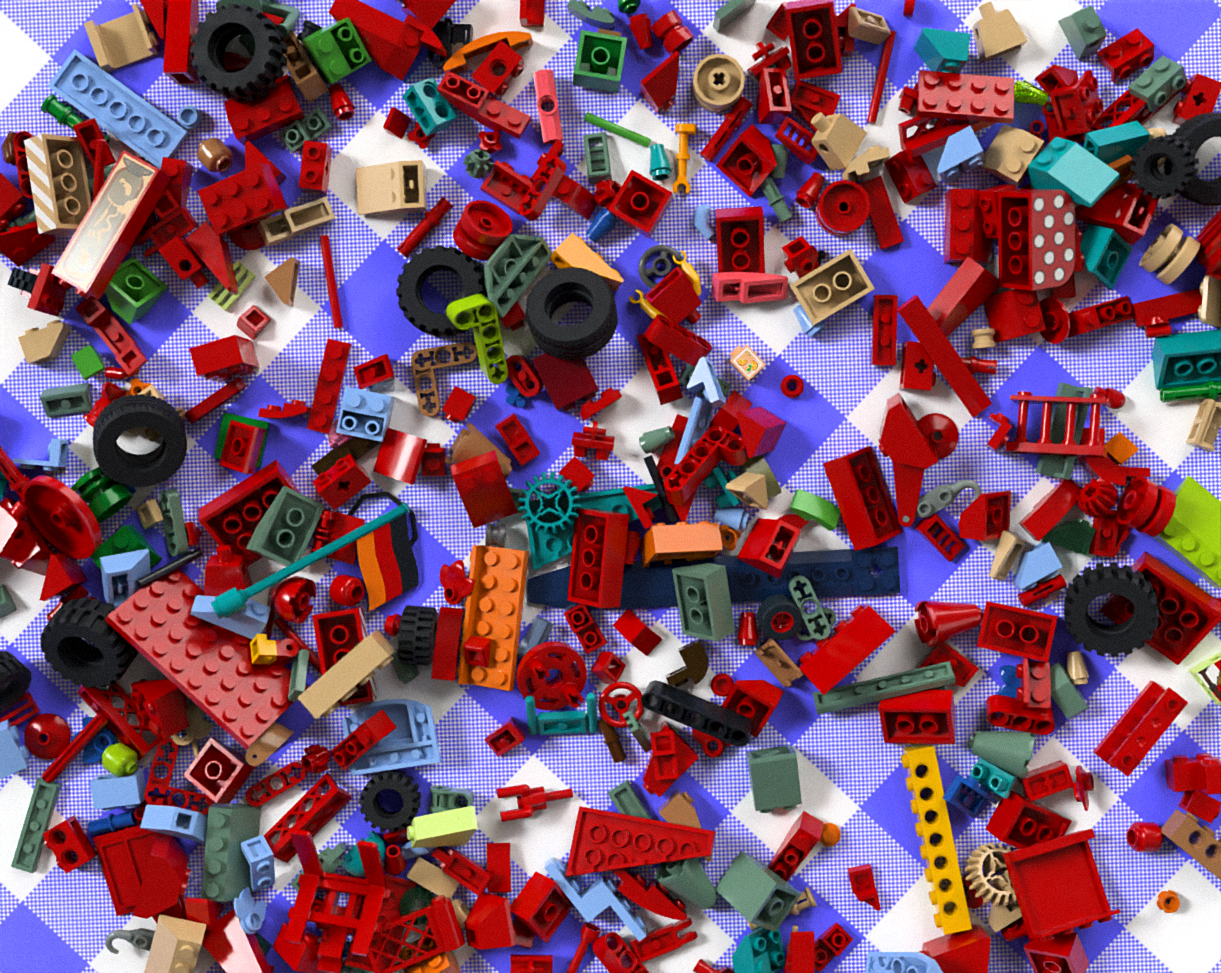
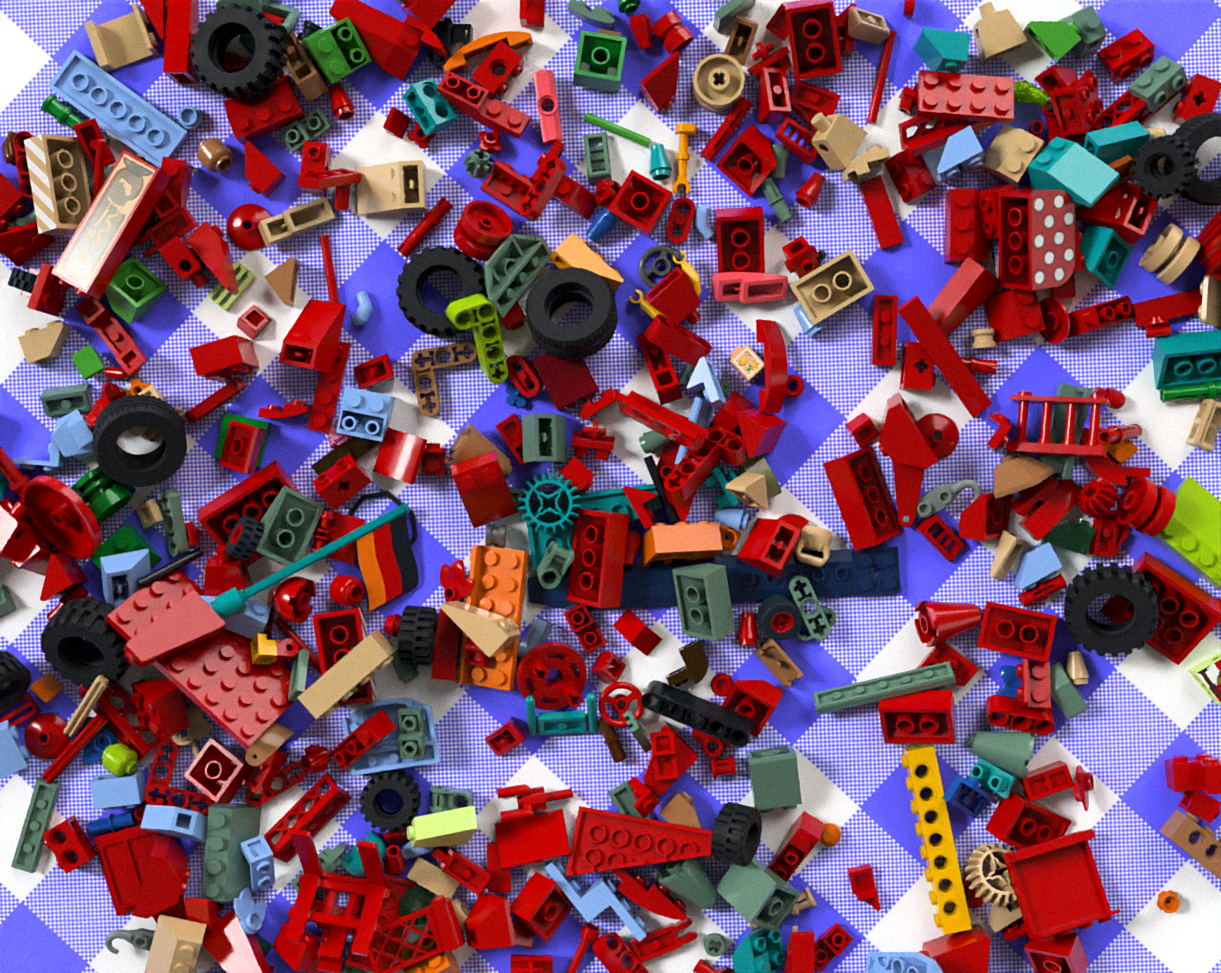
(47, 688): none -> orange slope
(73, 436): none -> light blue slope
(86, 706): none -> tan axle
(176, 629): none -> slope
(242, 199): red brick -> none
(244, 538): none -> black wheel
(264, 774): none -> red hinge
(314, 337): none -> red slope
(339, 177): none -> red piece
(364, 311): none -> light blue arm
(412, 733): none -> sand green slope
(459, 405): red brick -> none
(486, 629): none -> tan slope
(532, 839): none -> red tile
(544, 438): none -> sand green slope
(556, 561): none -> sand green piece
(646, 799): none -> red bracket
(663, 421): none -> red fence
(680, 221): none -> red plate
(711, 951): none -> sand green bush
(723, 767): none -> red bush
(736, 834): none -> black tyre
(741, 39): none -> medium nougat slope
(775, 366): none -> red slope
(814, 507): bright green slope -> none
(815, 539): none -> tan piece
(844, 222): red wheel -> none
(845, 648): red slope -> none
(862, 430): none -> red slope
(1018, 474): none -> medium nougat slope
(1026, 498): none -> red slope
(1054, 37): none -> bright green slope
(1117, 434): none -> red pin
(1140, 727): red fence -> none
(1145, 837): red head -> none

